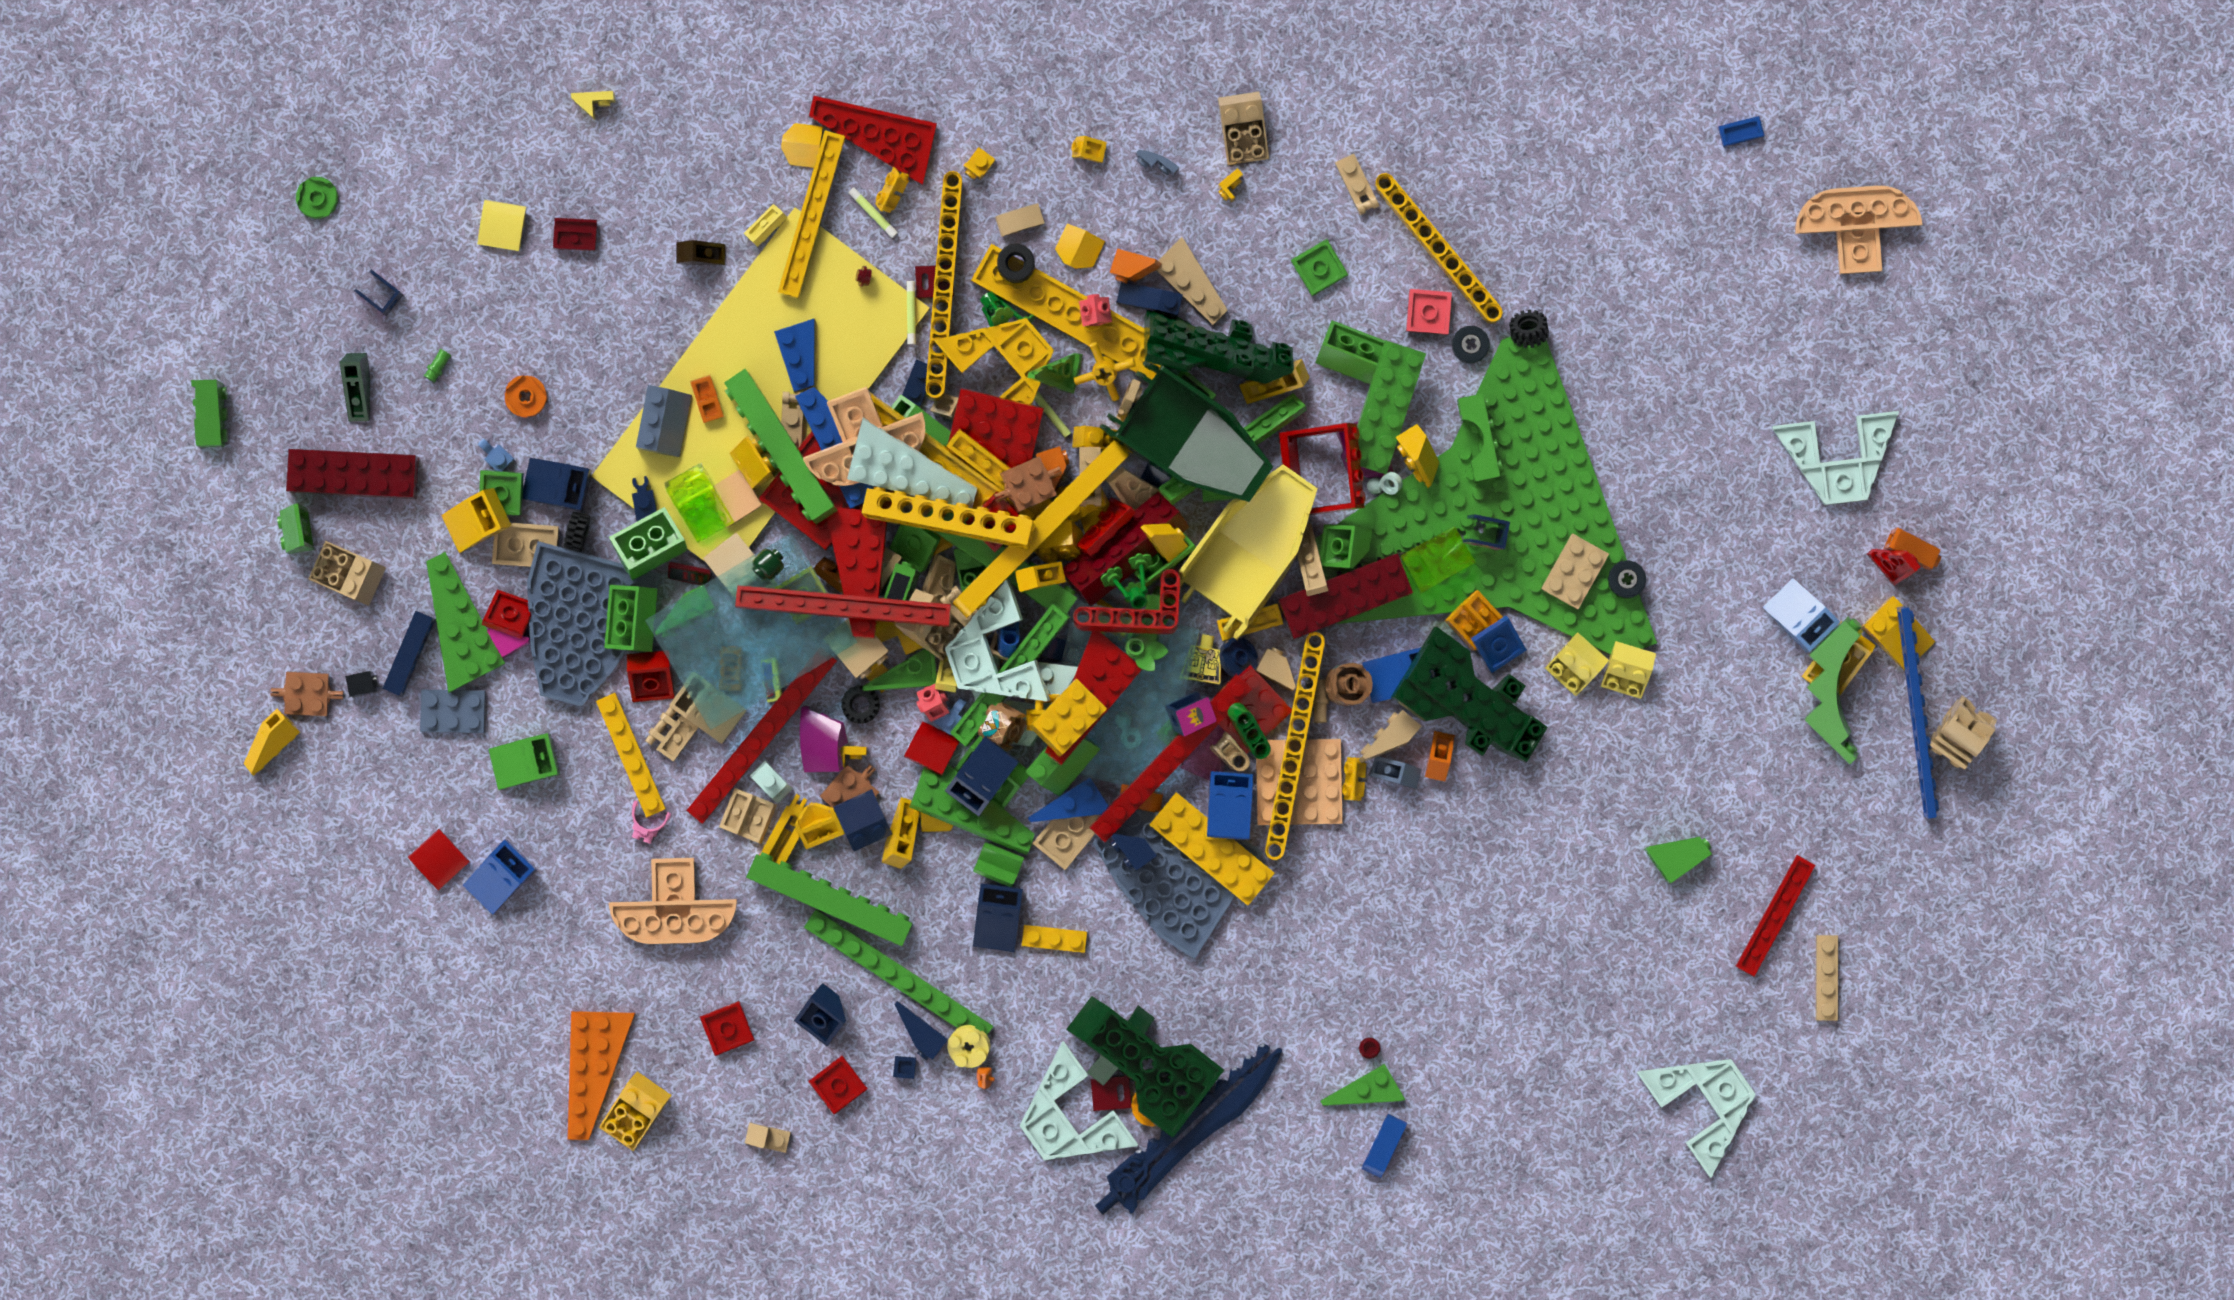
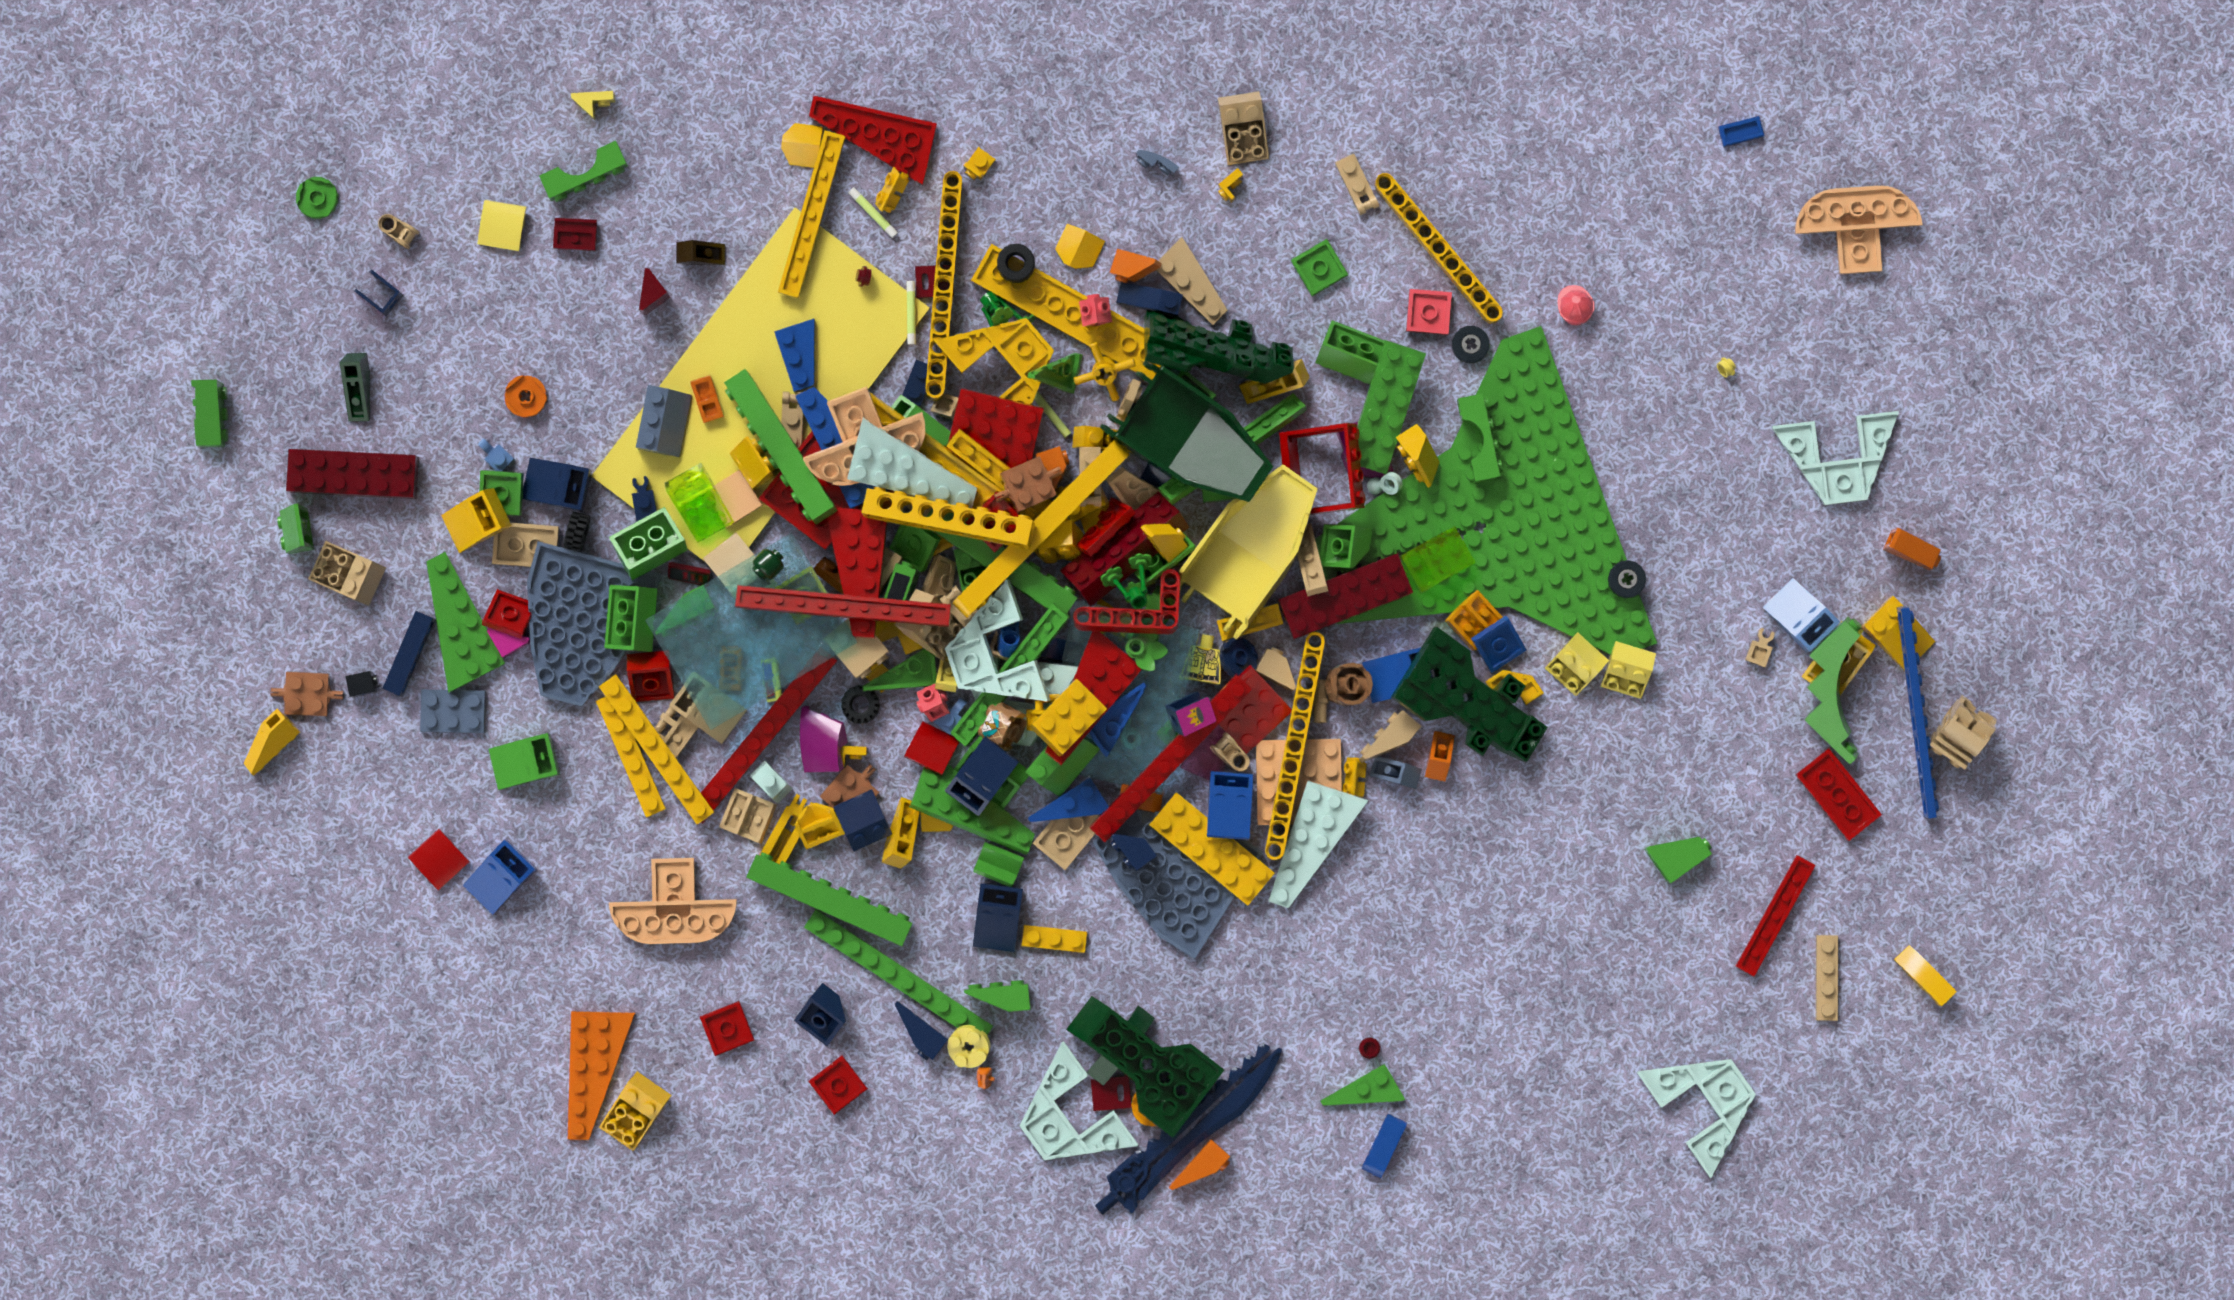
(399, 231): none -> tan piece
(436, 367): bright green pin -> none
(608, 161): none -> bright green arch
(640, 831): bright pink helmet -> none
(652, 293): none -> dark red slope
(656, 749): none -> yellow plate
(765, 225): light yellow plate -> none
(767, 1137): tan slope -> none
(904, 1067): dark blue plate -> none
(1009, 998): none -> bright green slope
(1019, 220): tan slope -> none
(1040, 576): yellow slope -> none
(1088, 148): yellow bracket -> none
(1112, 723): none -> blue wing
(1205, 1163): none -> orange slope
(1244, 722): green beam -> none
(1318, 826): none -> light aqua wing
(1503, 527): dark blue piece -> none
(1529, 320): black tyre -> none
(1529, 693): none -> yellow tile
(1574, 571): tan plate -> none
(1575, 305): none -> coral piece
(1726, 367): none -> light yellow plate
(1759, 651): none -> tan plate
(1838, 794): none -> red plate
(1894, 563): red wing -> none
(1925, 975): none -> yellow slope

